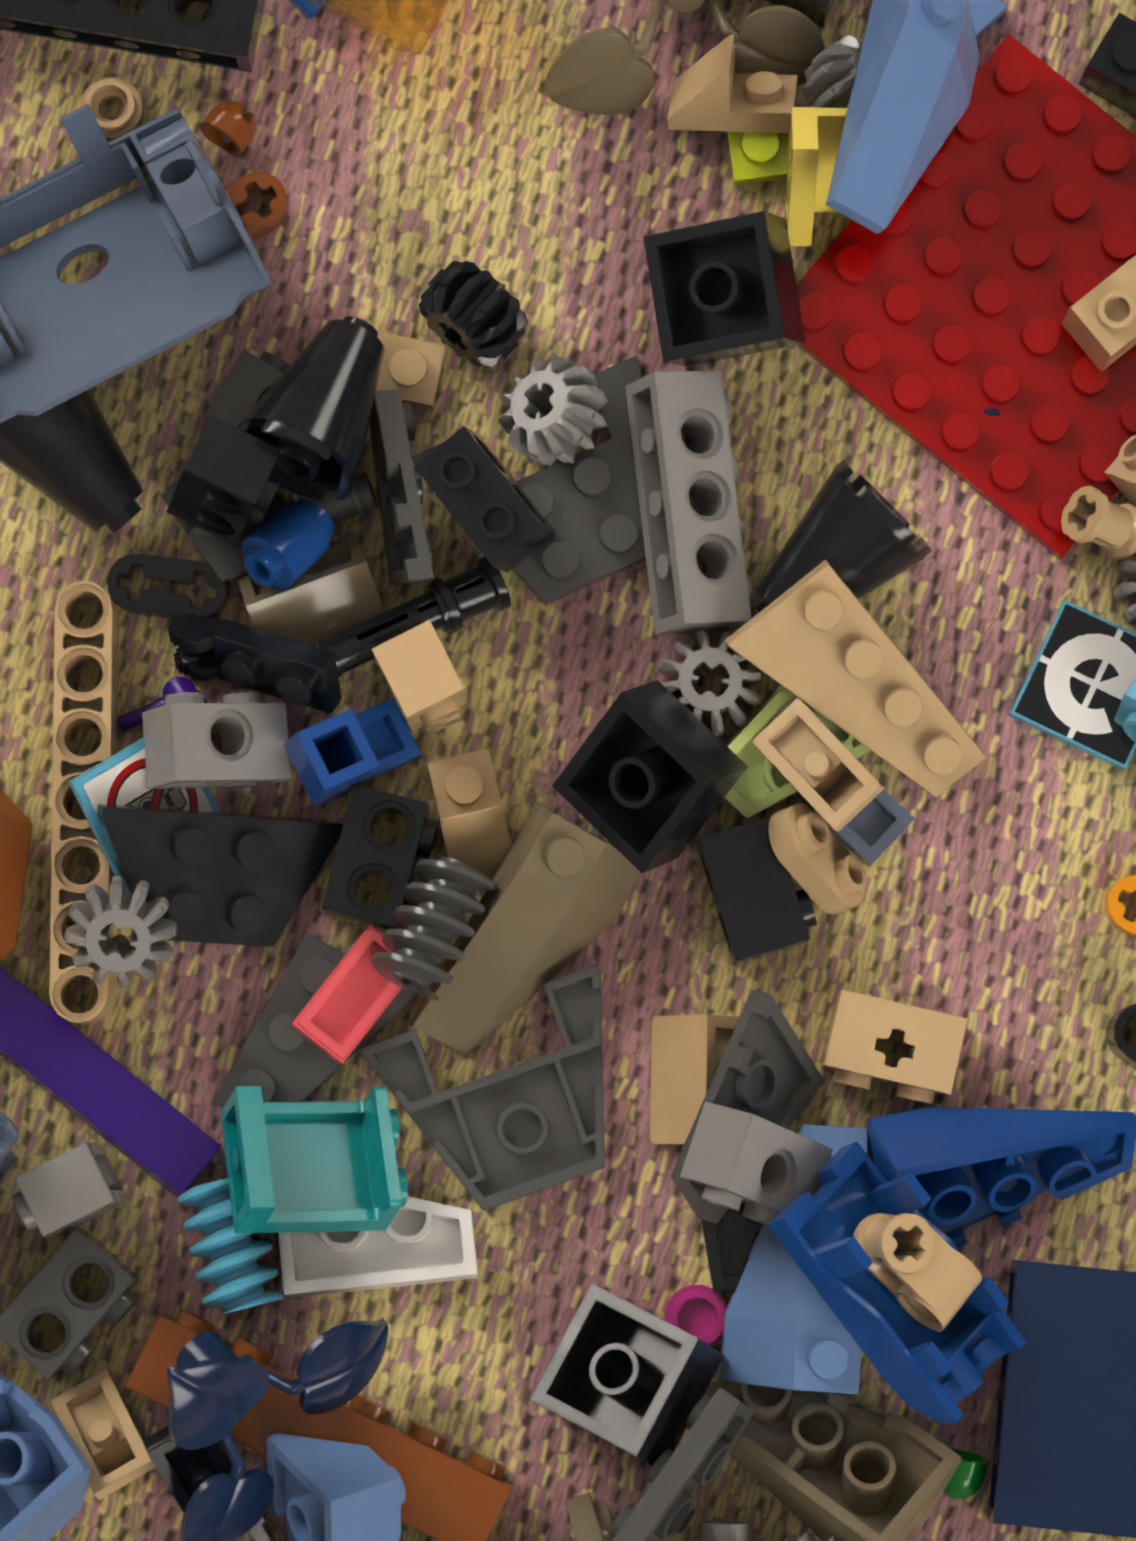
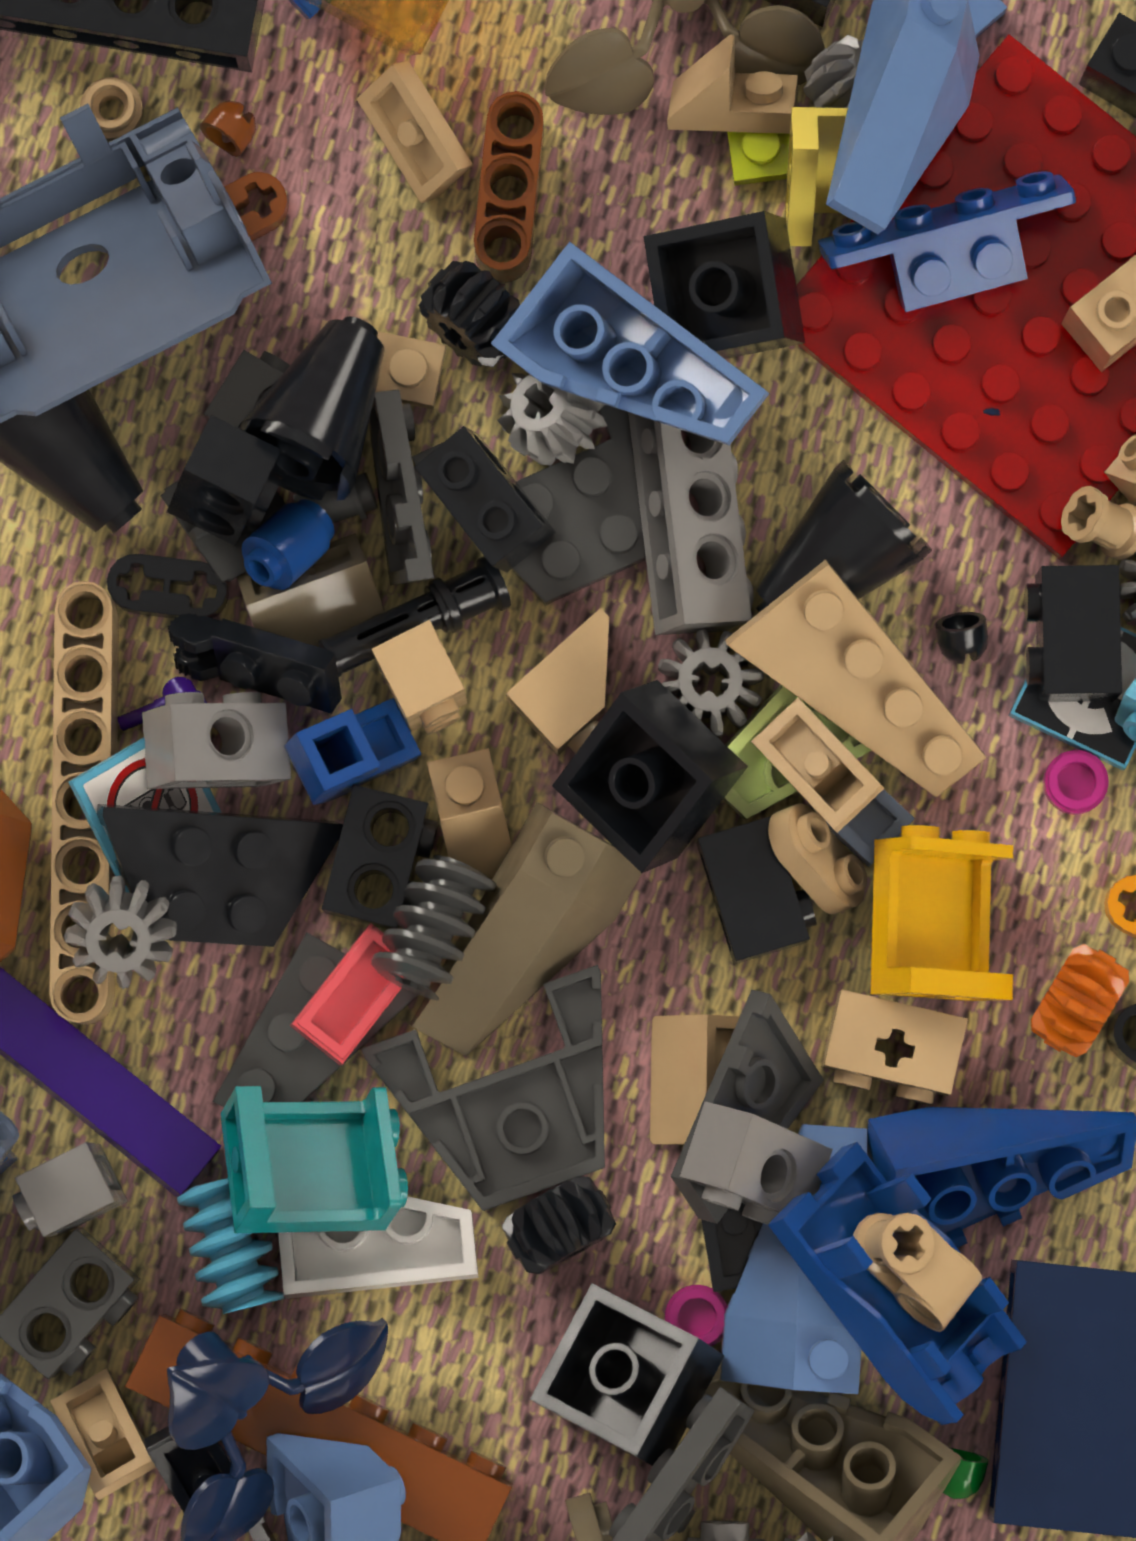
(414, 131): none -> tan plate
(509, 158): none -> dark orange beam
(558, 1225): none -> black gear
(567, 688): none -> tan slope
(615, 347): none -> medium blue wedge
(935, 916): none -> yellow panel
(953, 246): none -> bracket
(961, 635): none -> black hinge
(1075, 633): none -> black brick
(1075, 782): none -> dark pink tile
(1080, 1000): none -> orange gear

